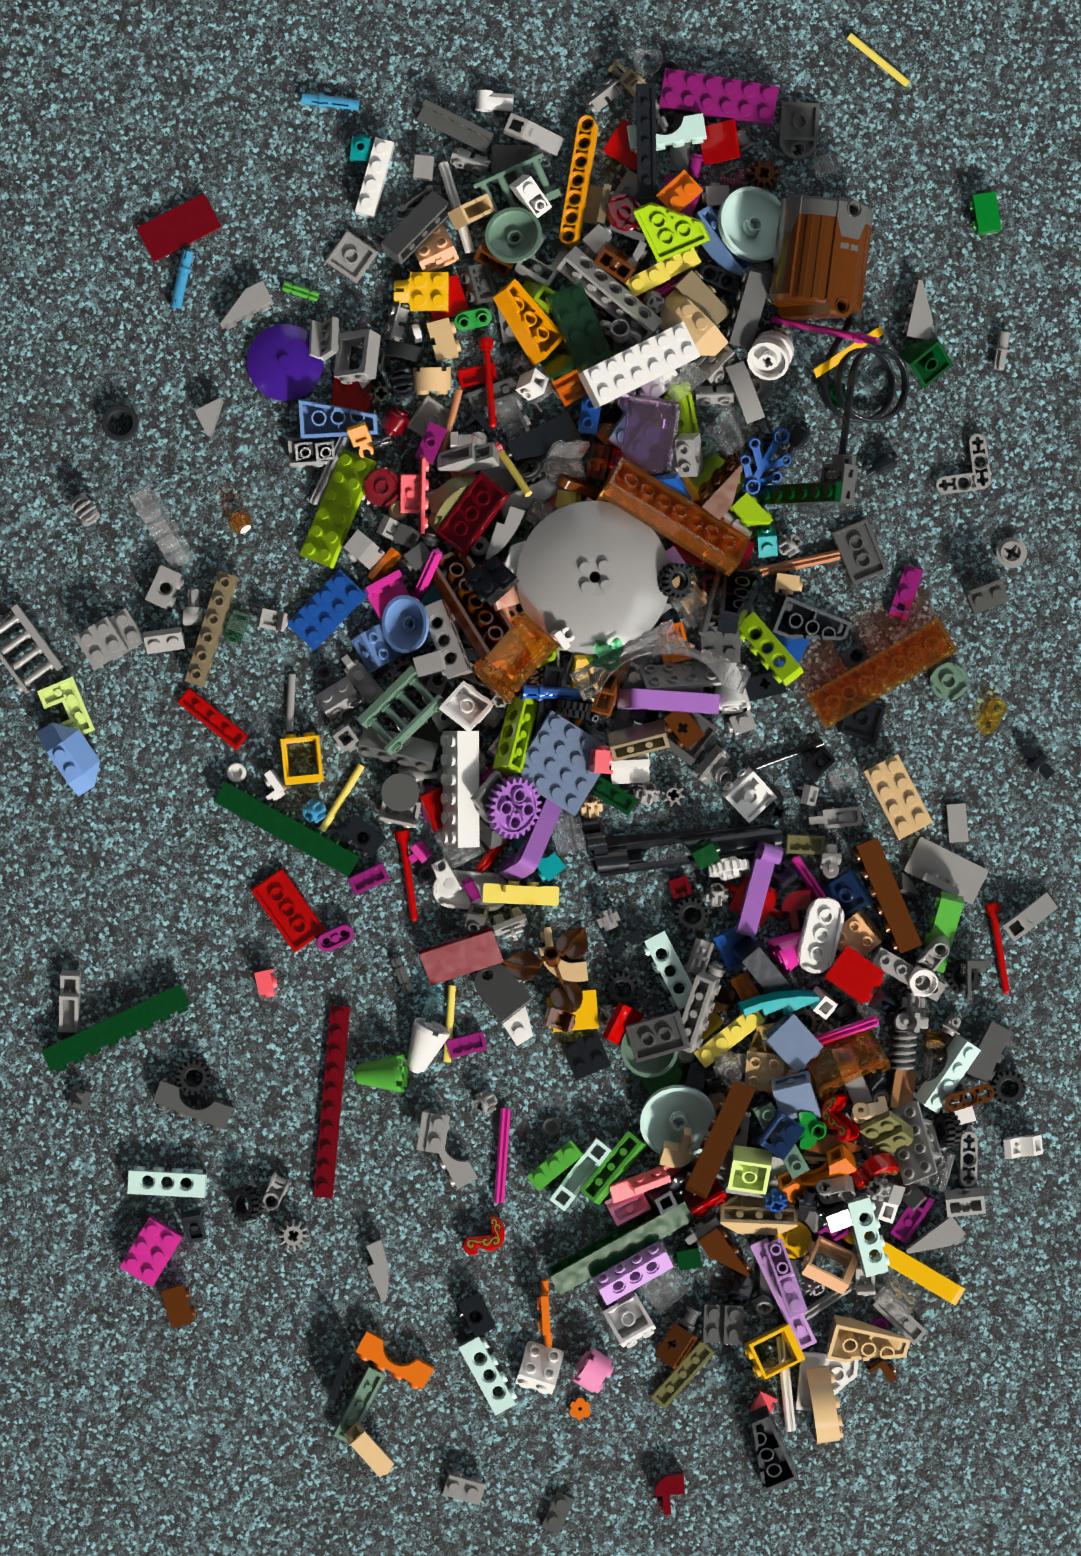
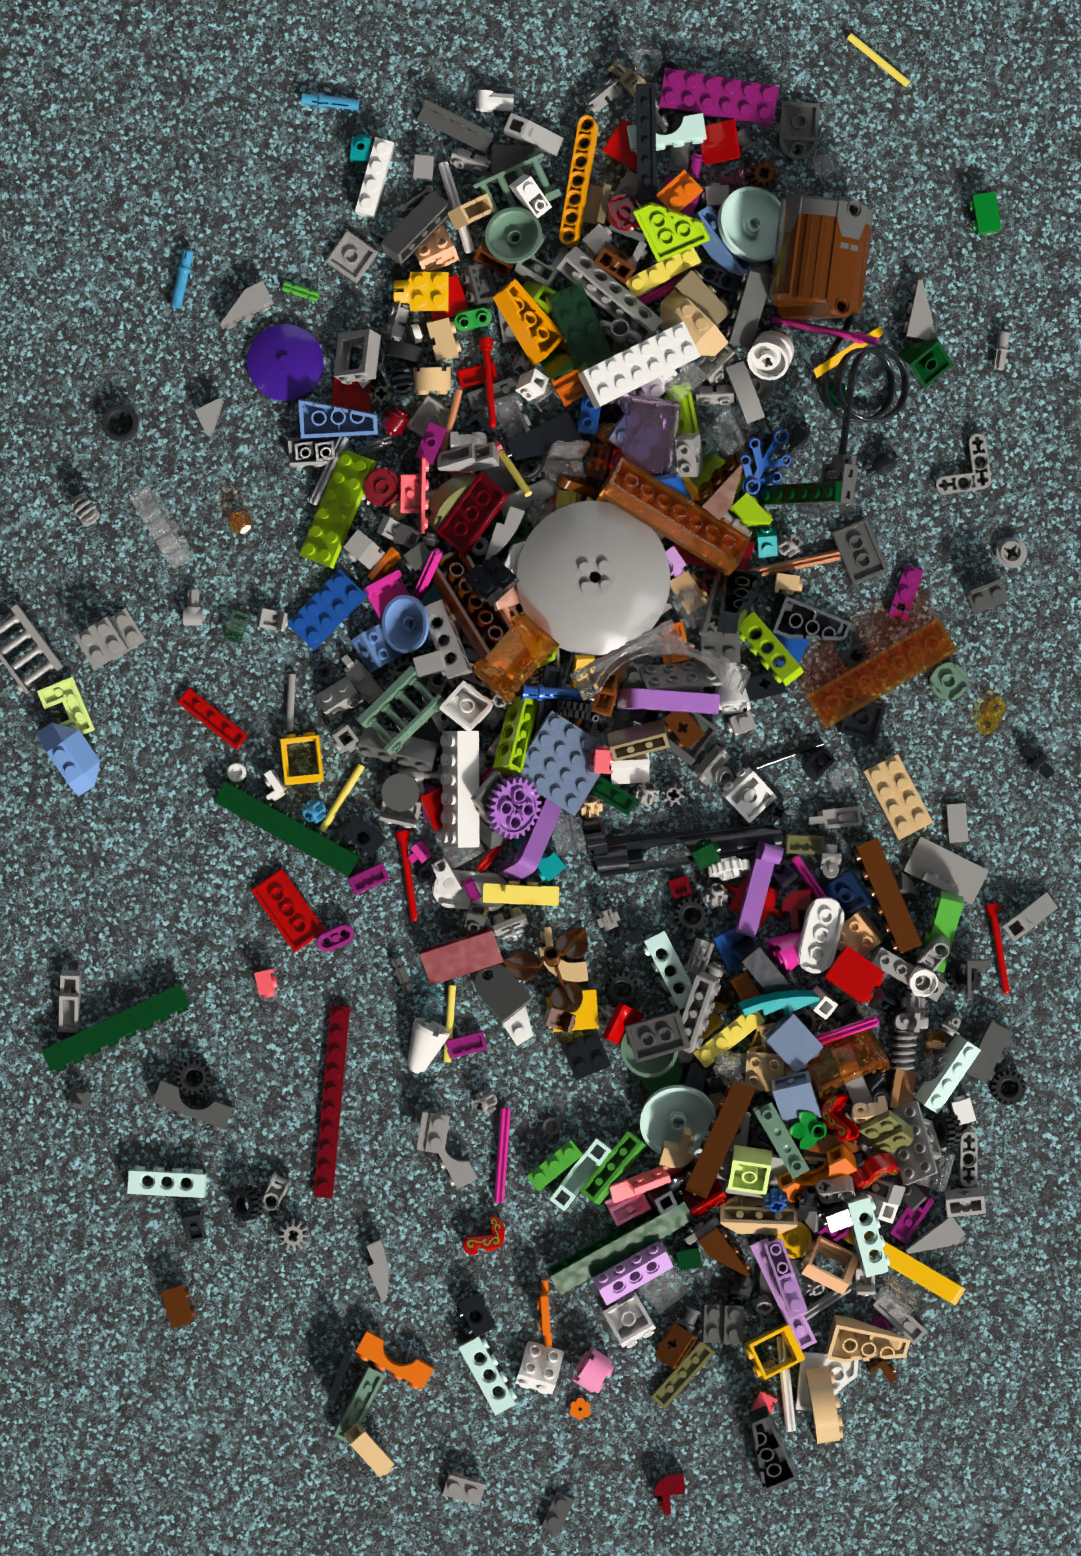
(151, 1251): dark pink brick -> none
(164, 576): light grey brick -> none
(164, 640): light grey bracket -> none
(178, 227): dark red tile -> none
(211, 629): dark tan brick -> none
(324, 338): light grey bracket -> none
(361, 437): light orange plate -> none
(383, 1073): bright green cone -> none
(559, 636): white tile -> none
(605, 653): clear green plate -> none
(658, 301): light grey wheel -> none
(666, 580): black tyre -> none
(786, 1137): dark blue plate -> none
(809, 795): light grey tile -> none
(878, 1189): light grey gear -> none
(960, 1096): reddish brown beam -> none
(1022, 1146): white brick -> none

